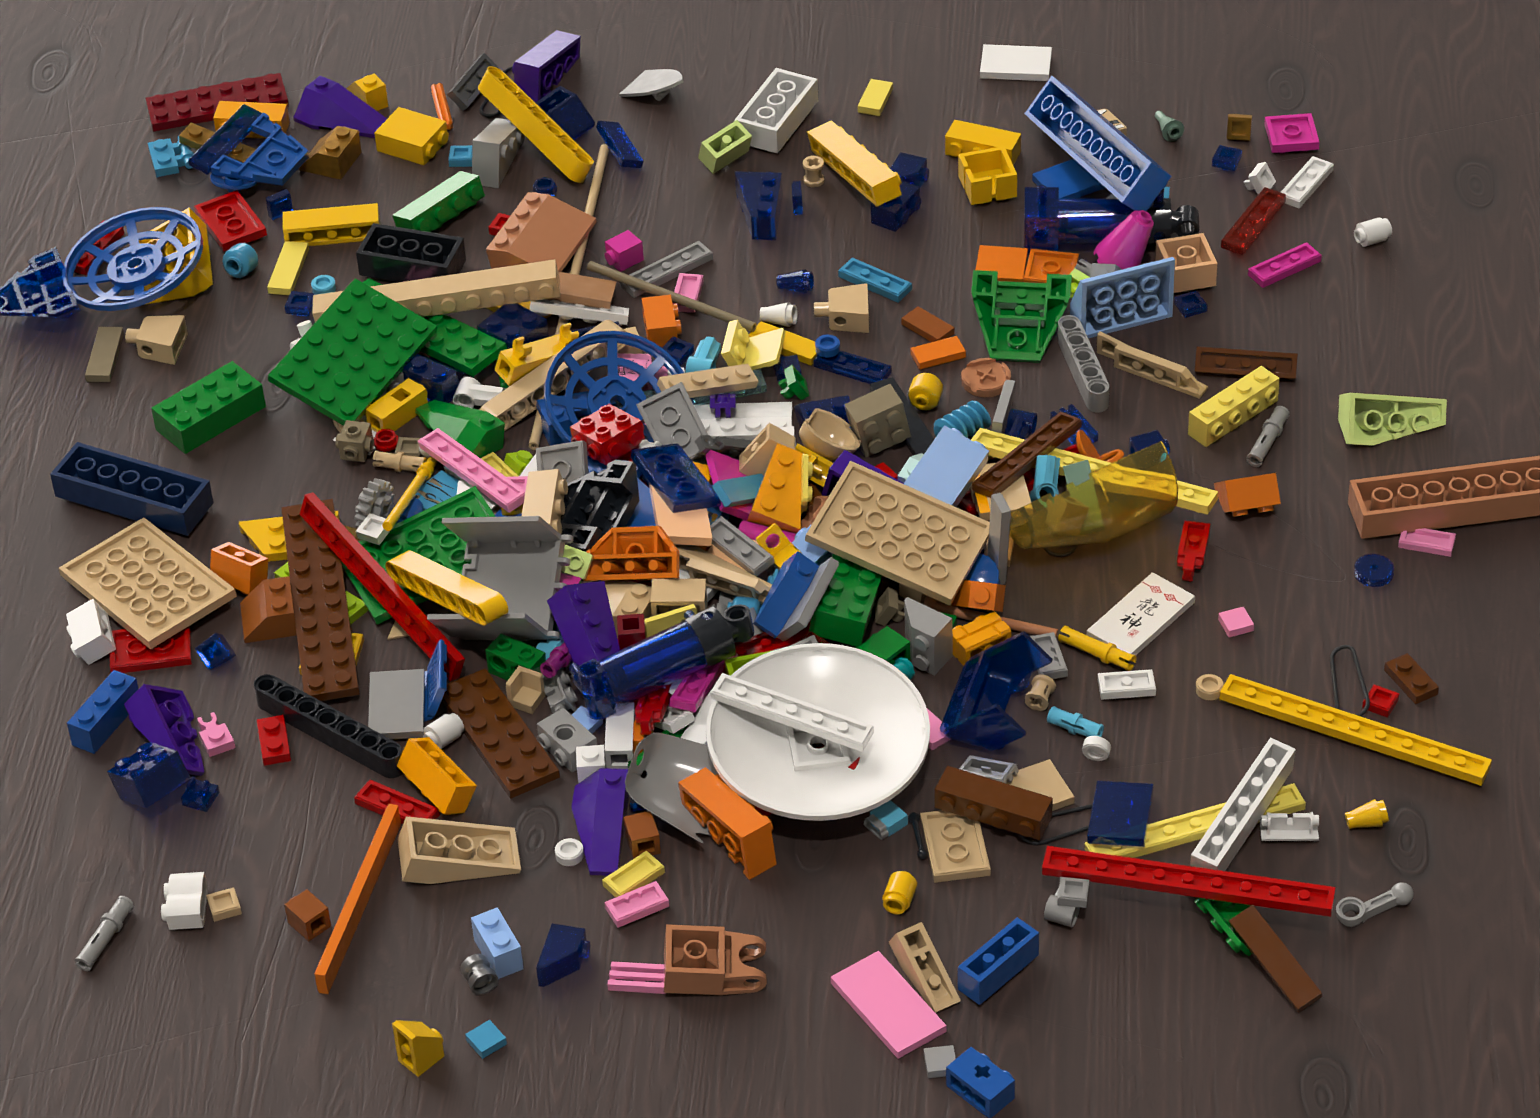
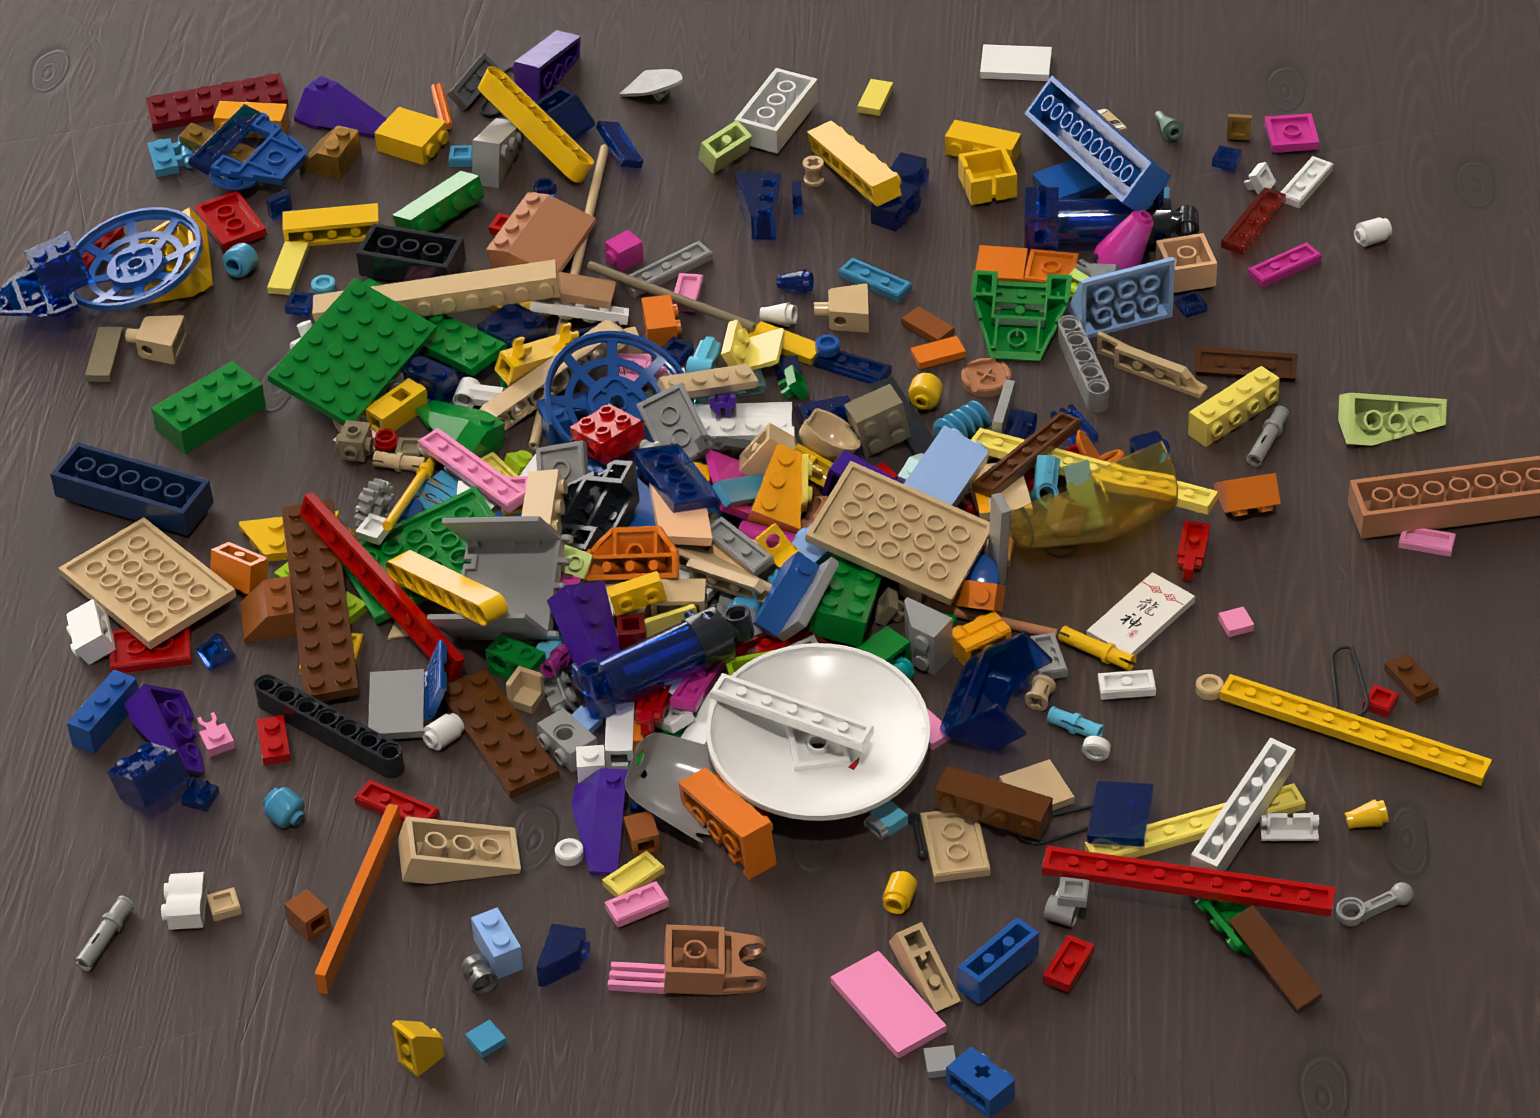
(59, 265): none -> clear blue slope
(284, 807): none -> dark azure head
(371, 91): yellow slope -> none
(436, 776): light orange brick -> none
(636, 593): none -> yellow bracket
(989, 768): light grey tile -> none
(1068, 963): none -> red plate
(1374, 570): clear blue piece -> none

